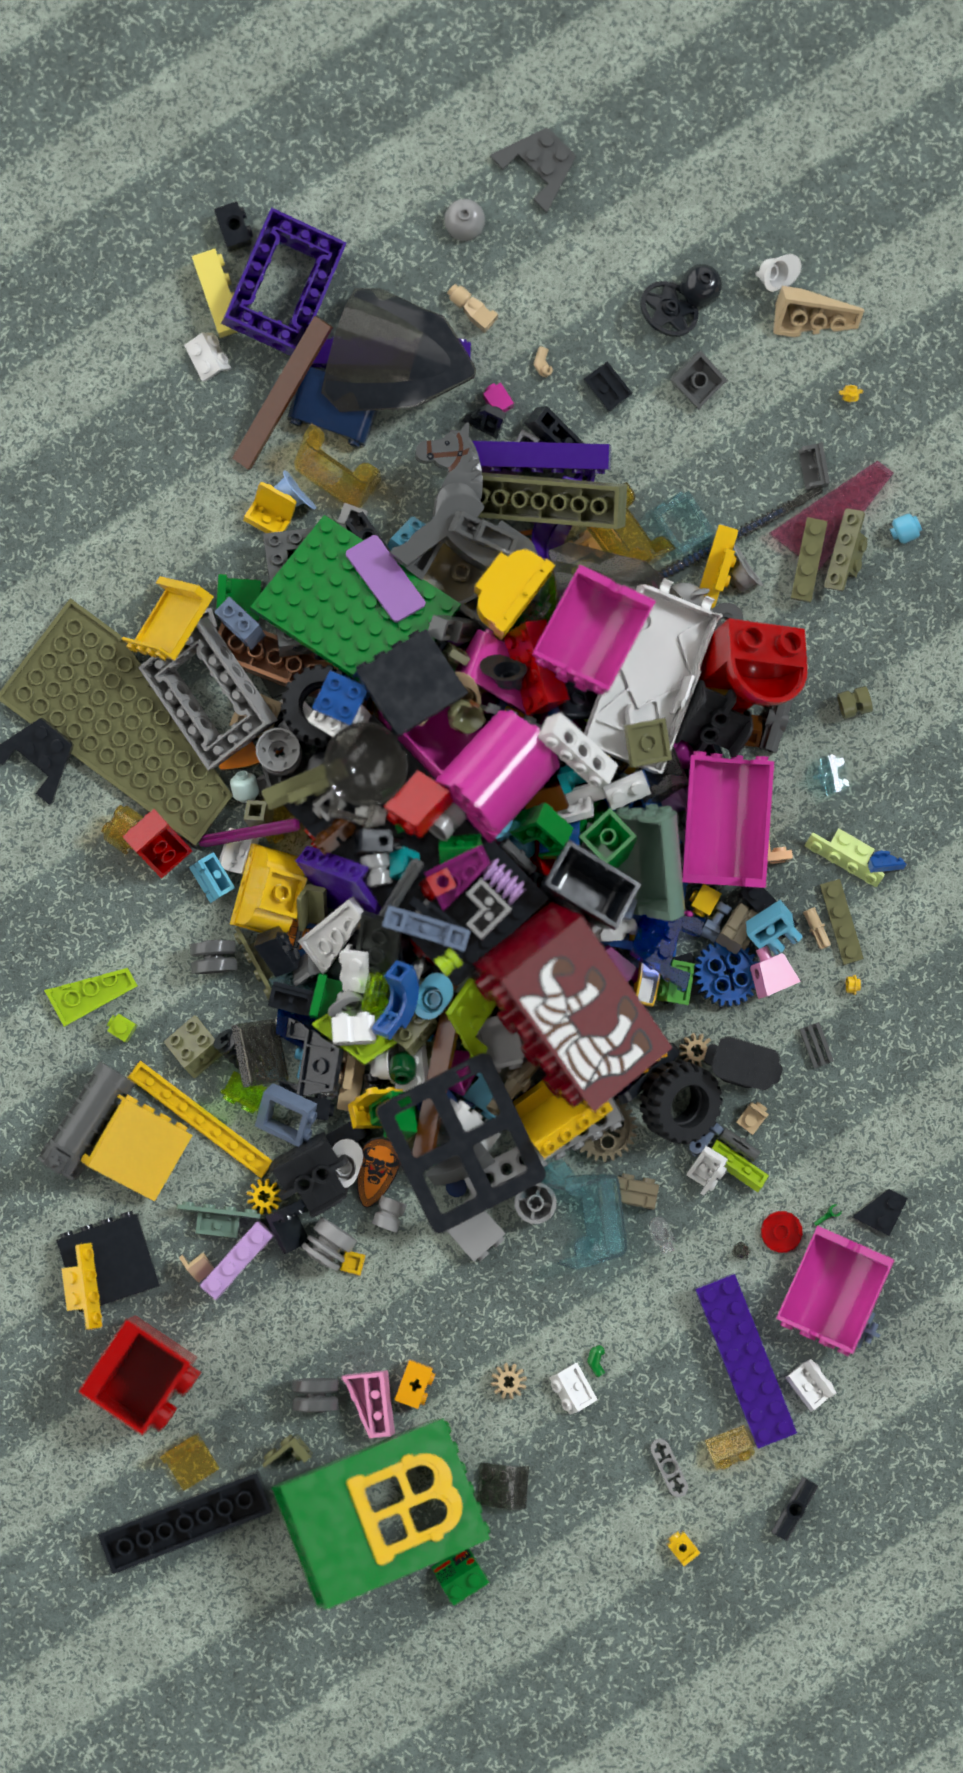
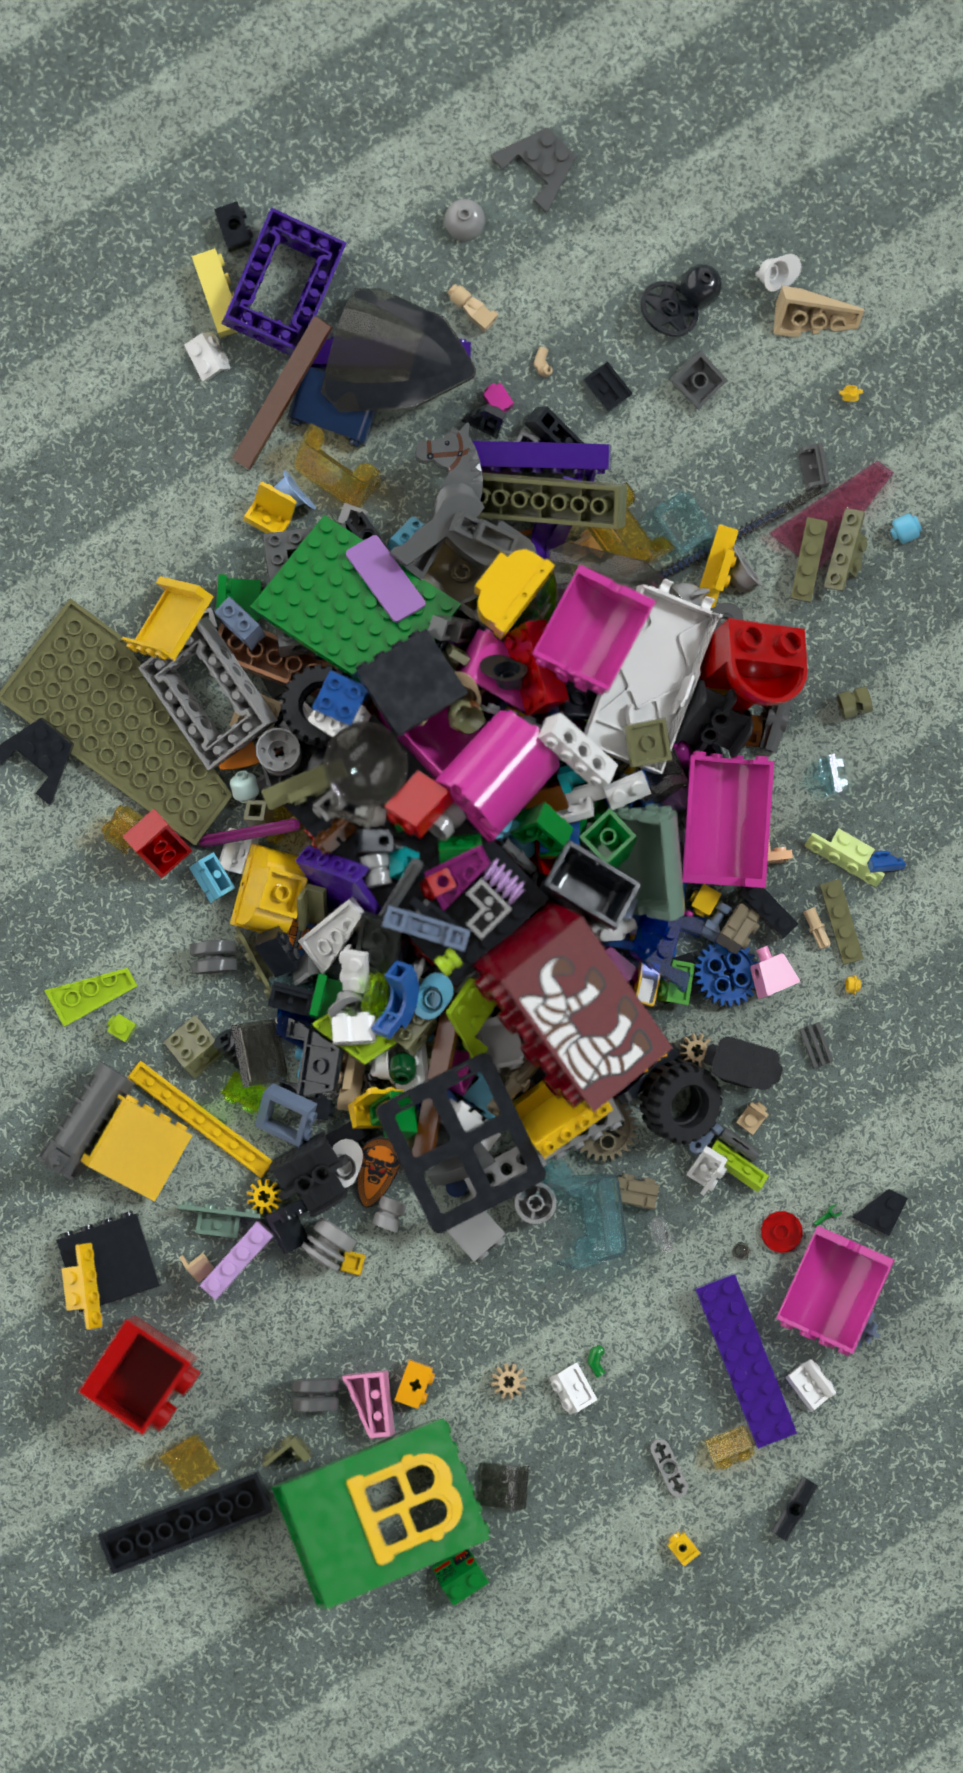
(770, 924): medium azure brick -> none

